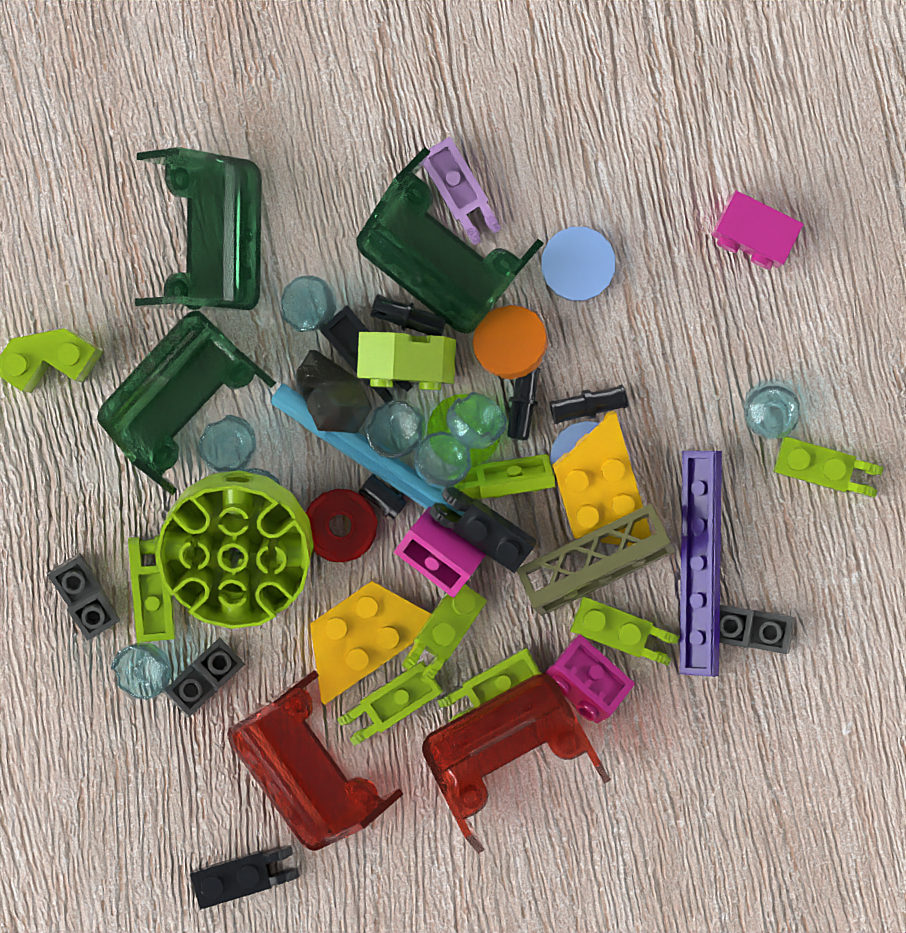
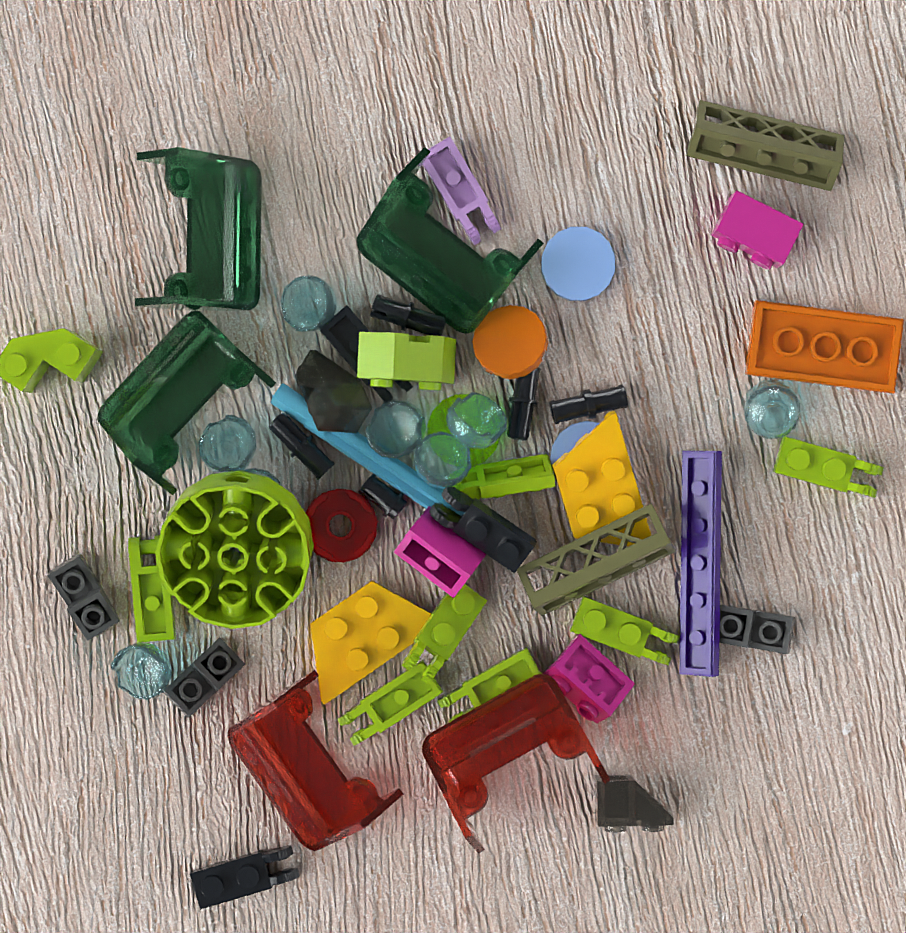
(301, 445): none -> black axle
(628, 803): none -> clear smoke slope
(766, 150): none -> olive fence
(824, 347): none -> orange tile

